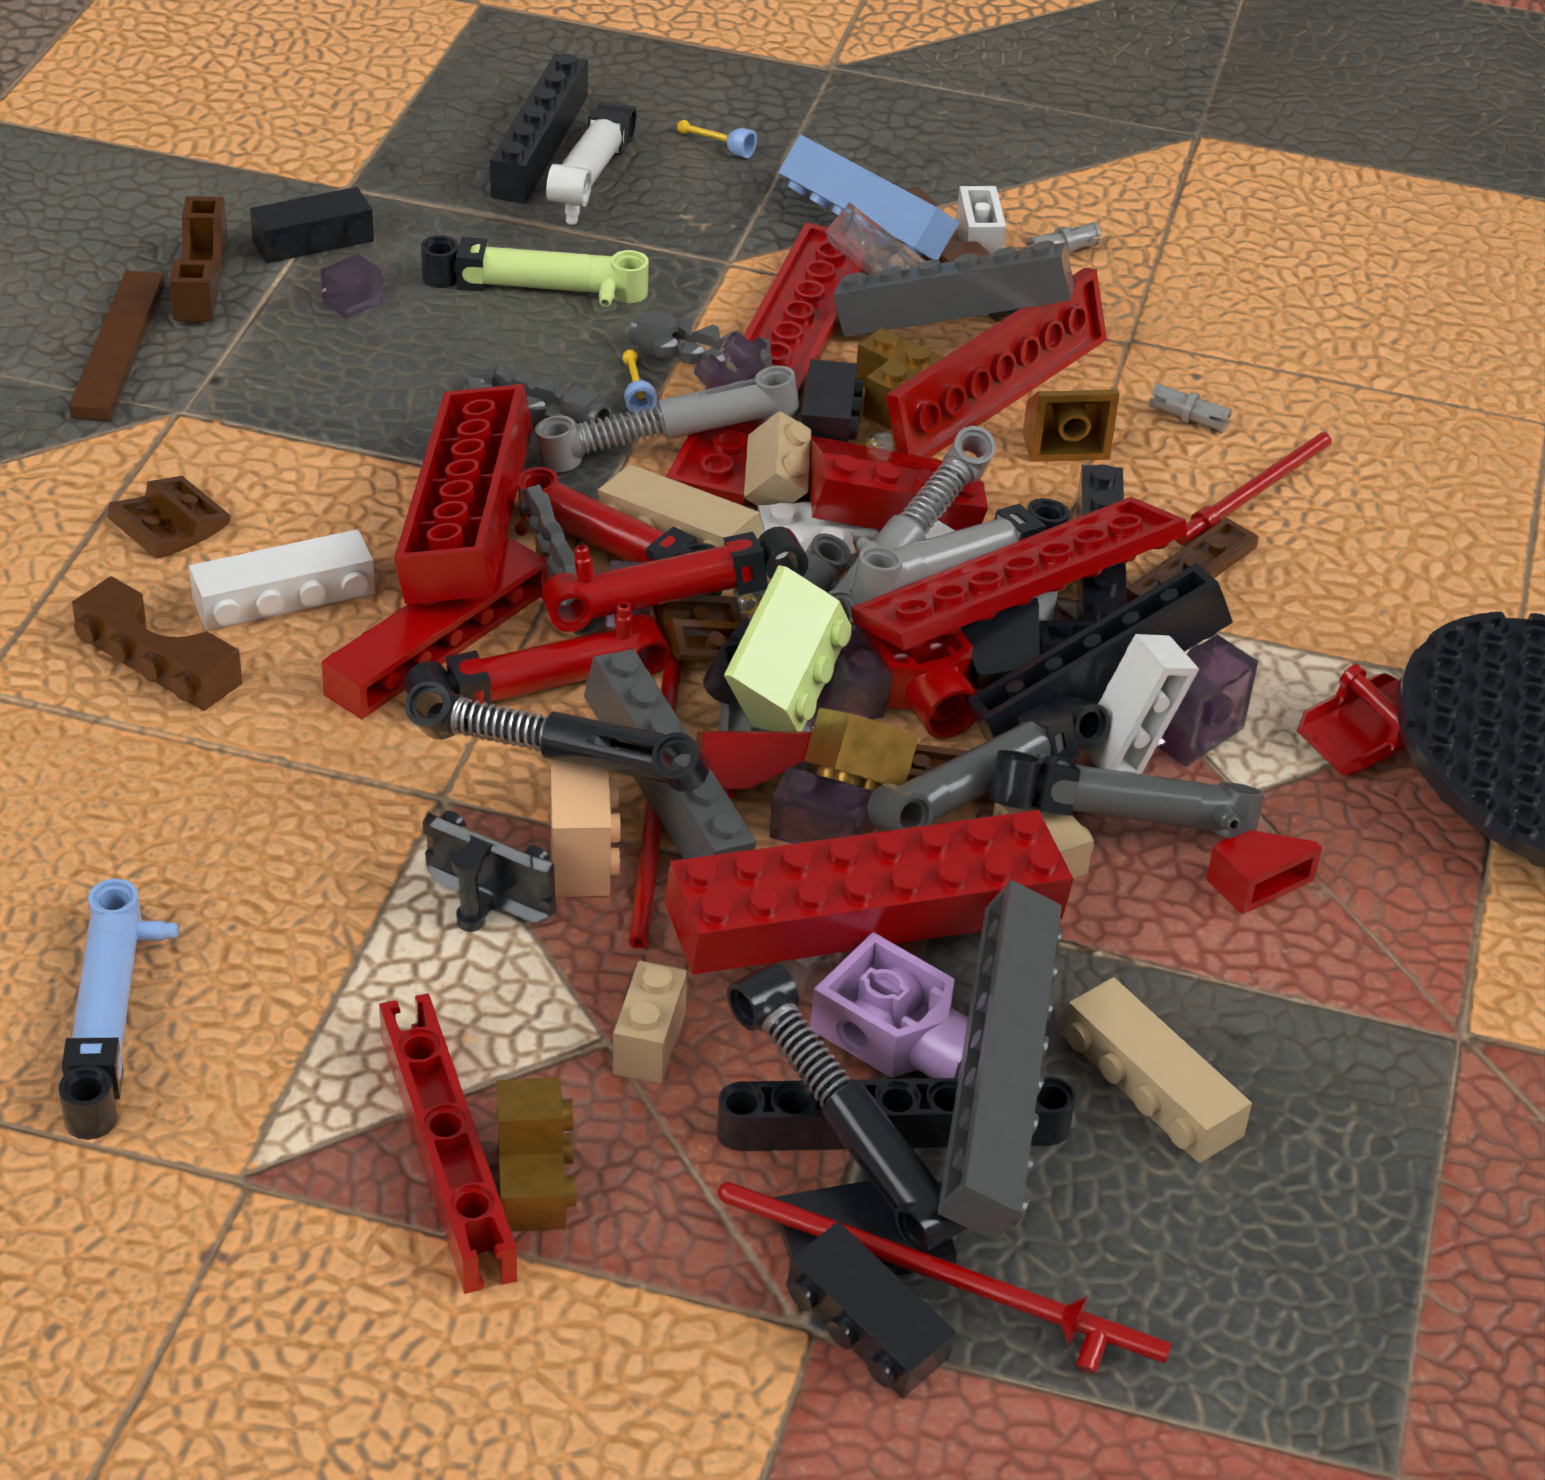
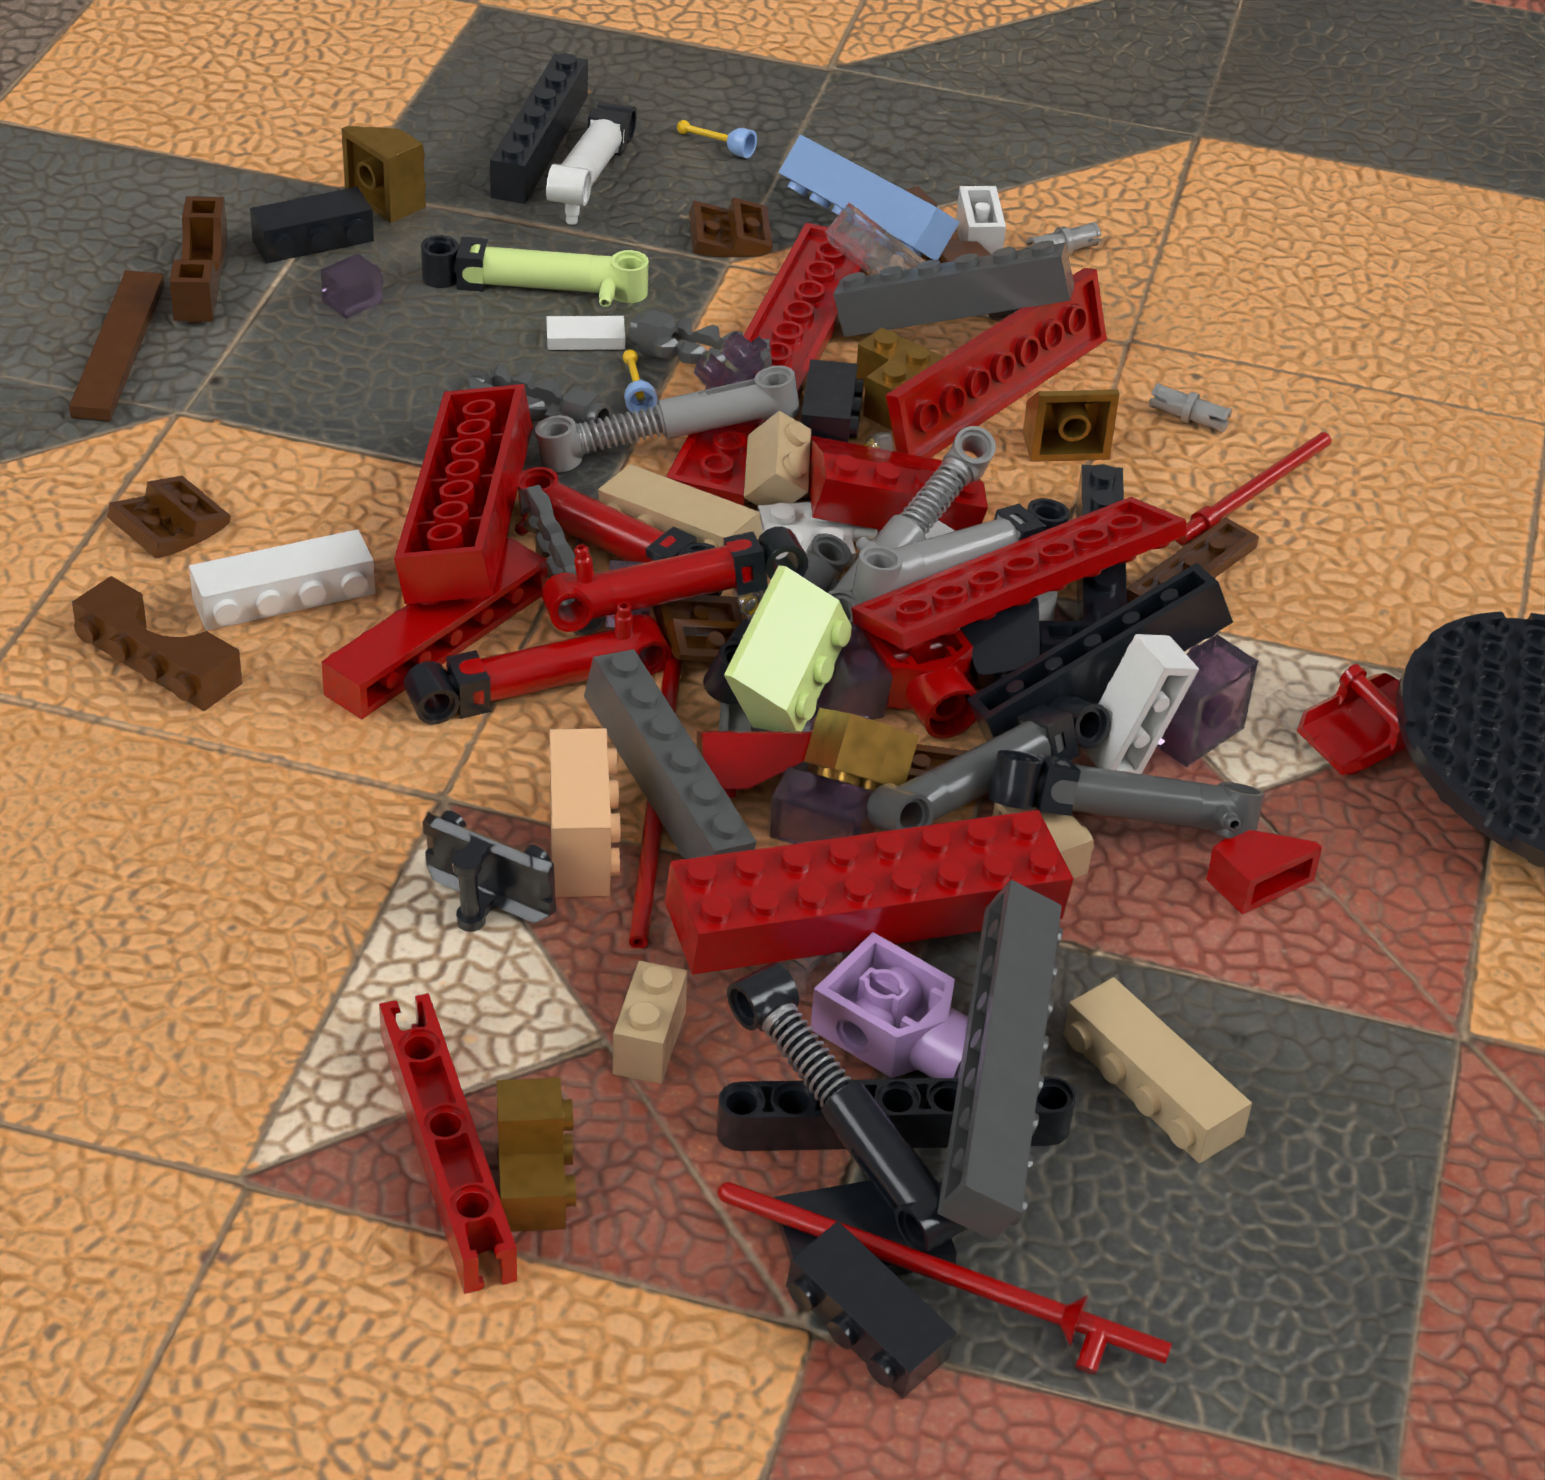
(93, 1053): light blue piece -> none
(385, 168): none -> pearl gold slope
(562, 737): black piece -> none
(585, 332): none -> white tile
(730, 232): none -> reddish brown slope

